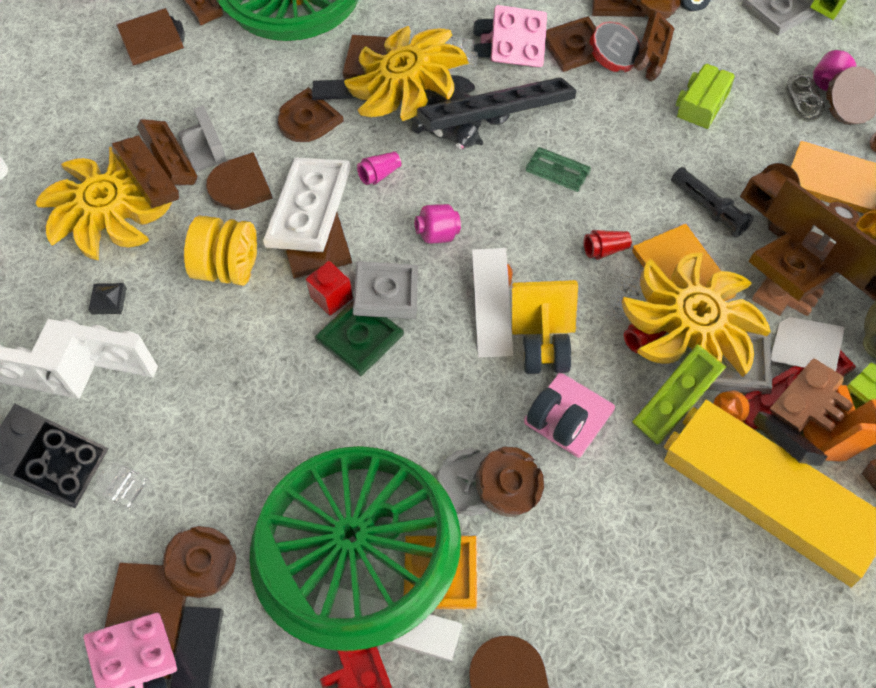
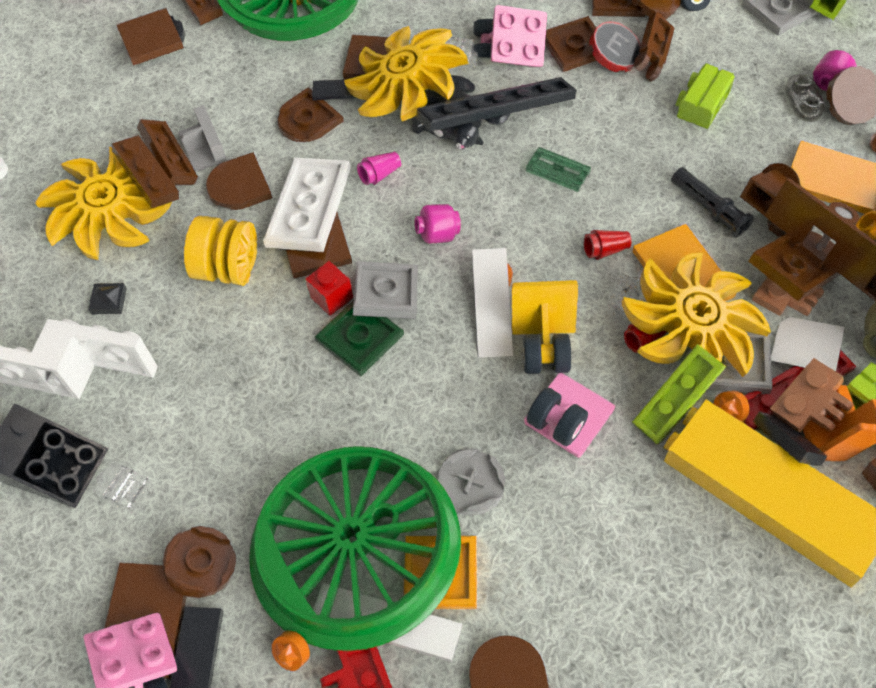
(290, 650): none -> orange tile
(509, 481): reddish brown tile -> none

